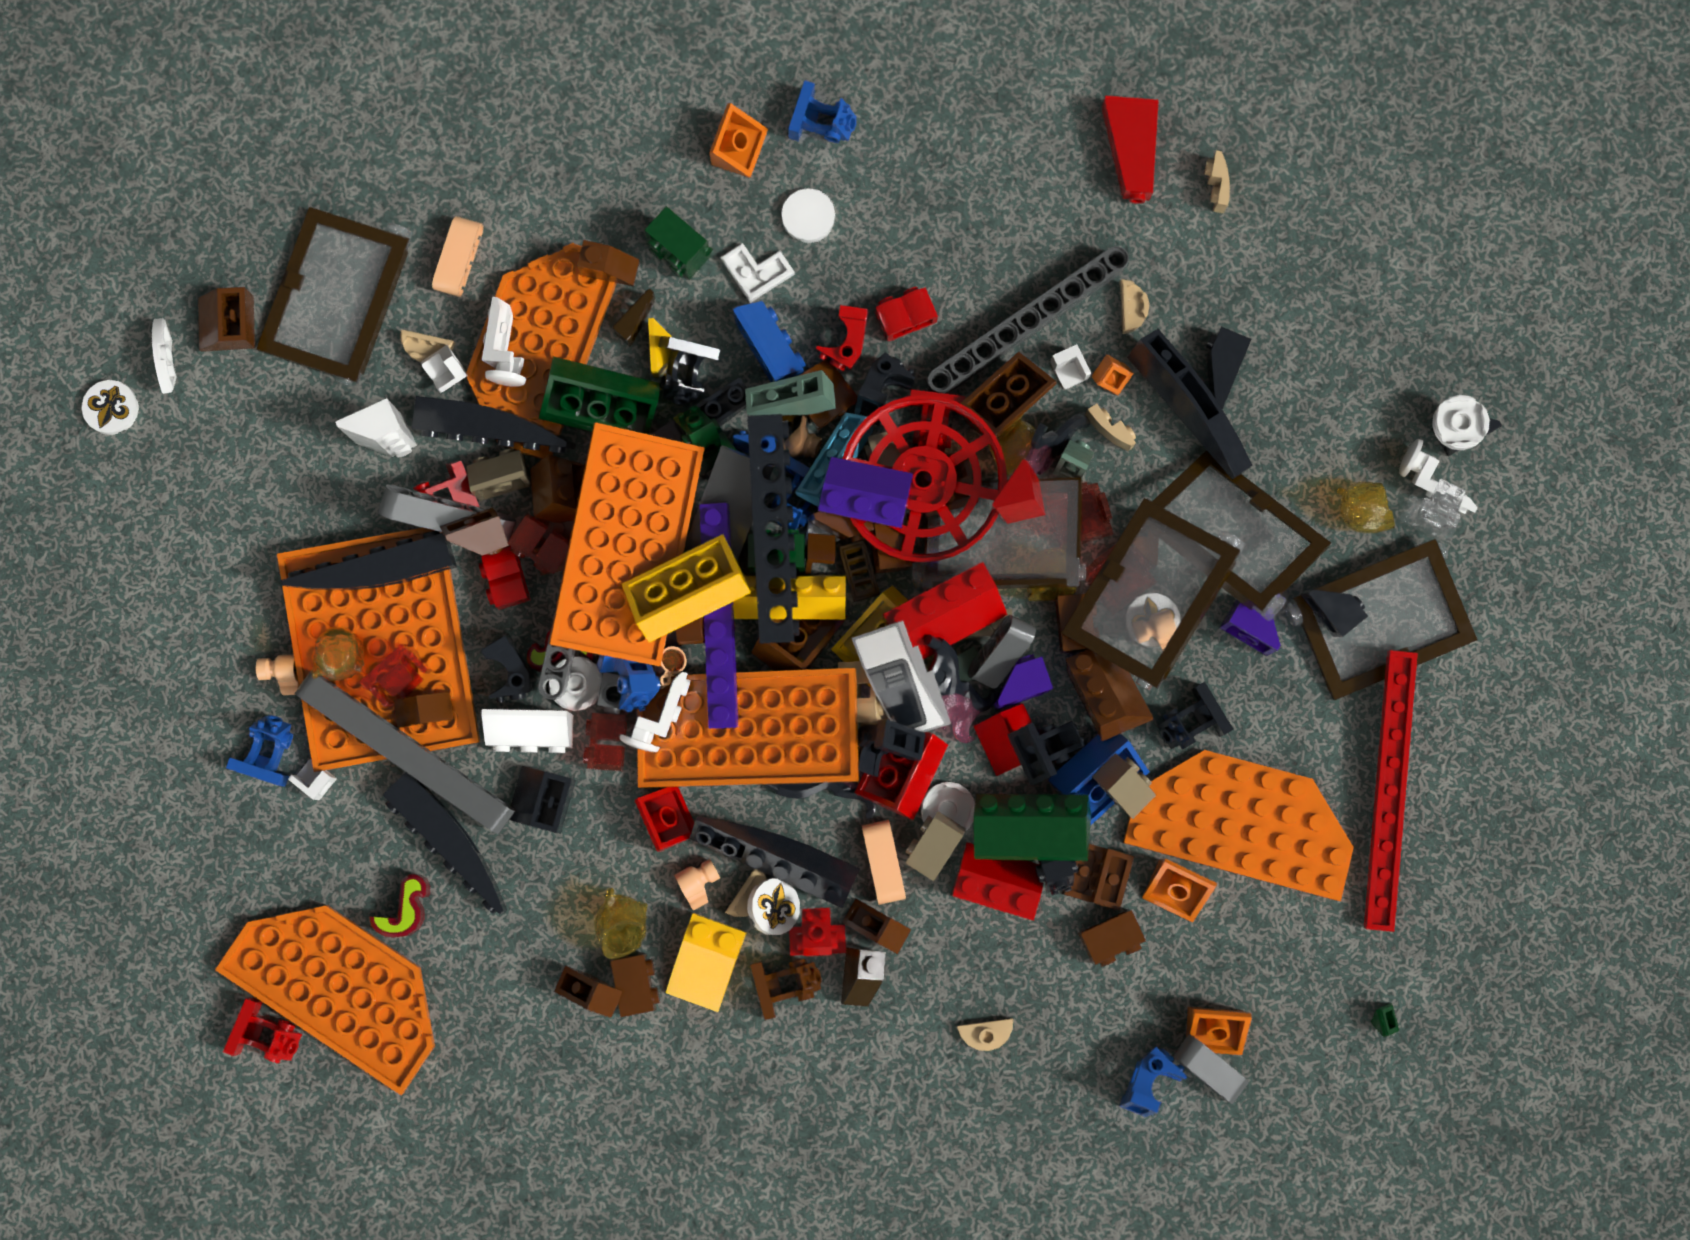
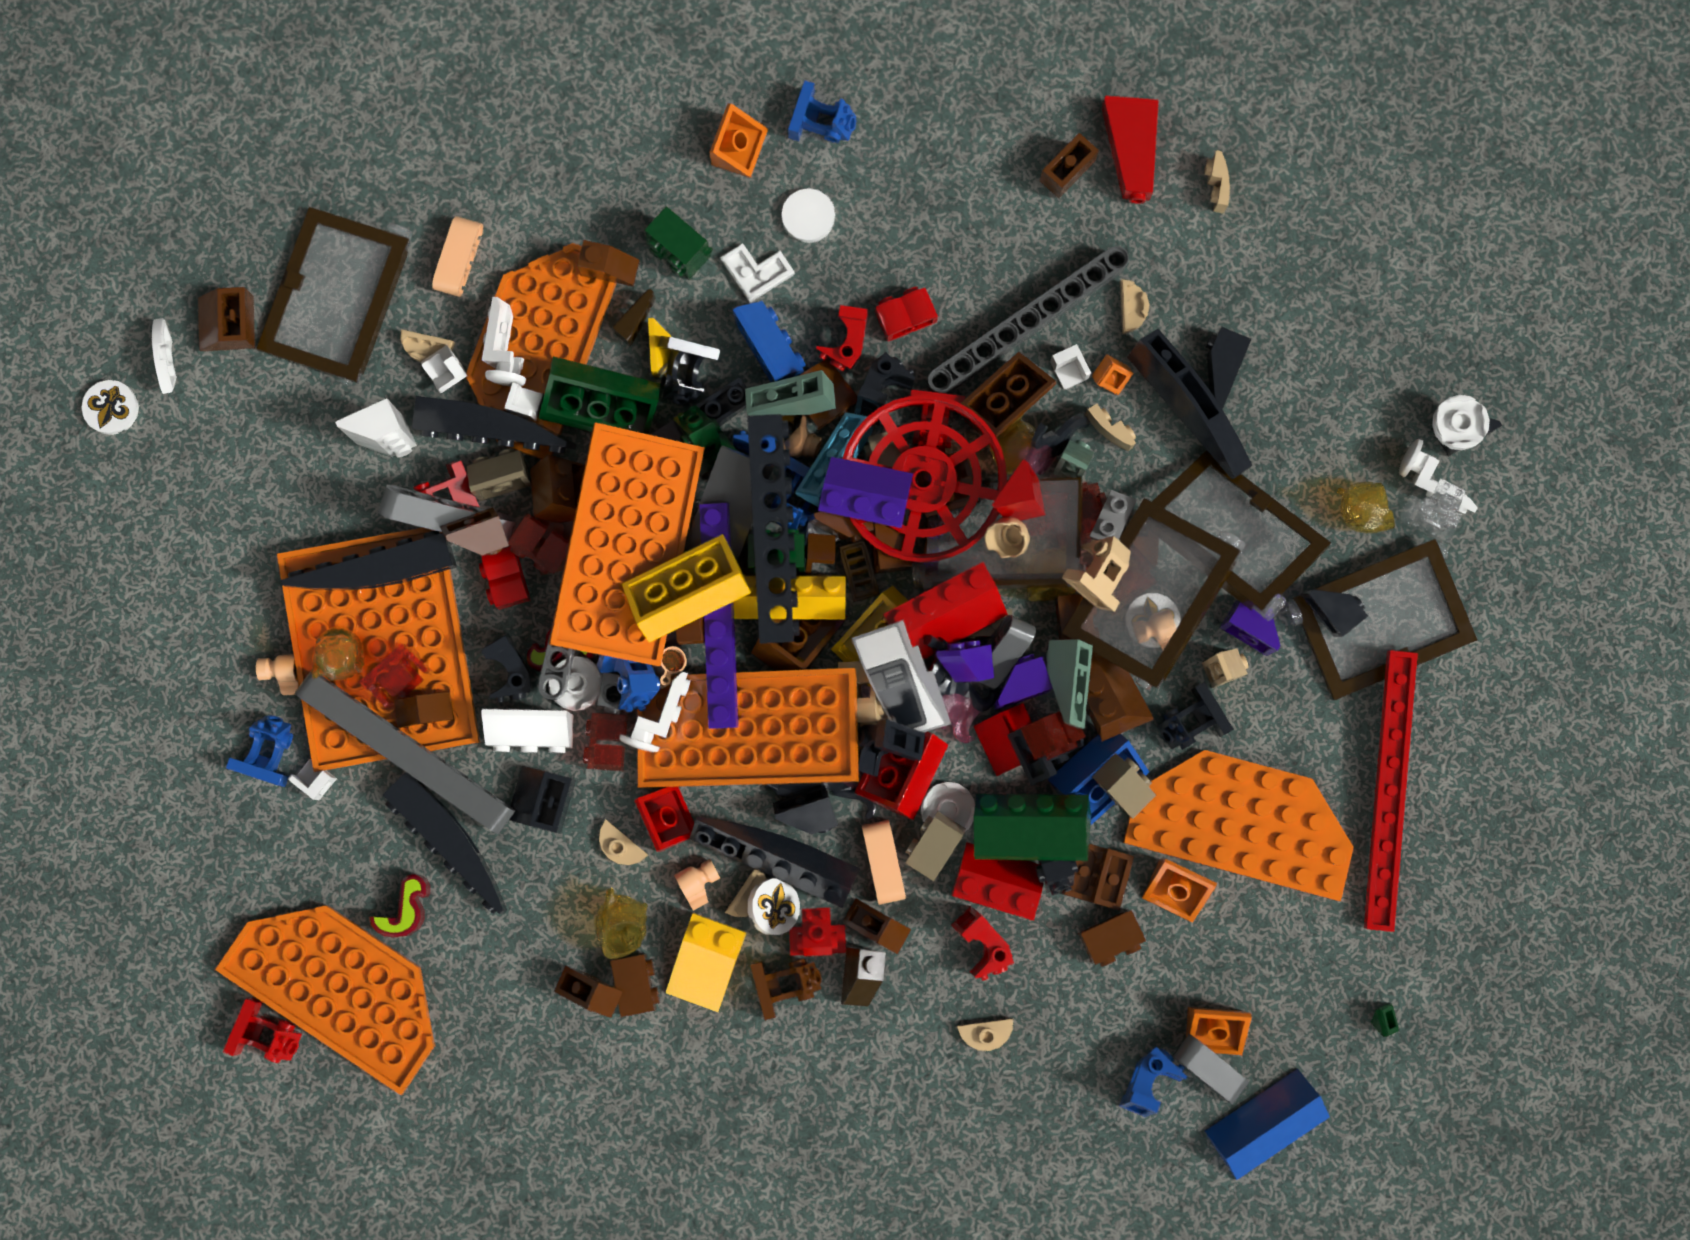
(524, 402): none -> white panel
(619, 846): none -> tan plate
(807, 811): none -> black slope
(968, 661): none -> dark purple slope
(974, 926): none -> red tile
(1007, 537): none -> tan hair
(1051, 736): none -> clear red piece
(1069, 165): none -> reddish brown brick
(1070, 673): none -> sand green slope
(1093, 582): none -> tan tile
(1113, 516): none -> light grey hinge
(1225, 667): none -> tan slope
(1267, 1123): none -> blue slope

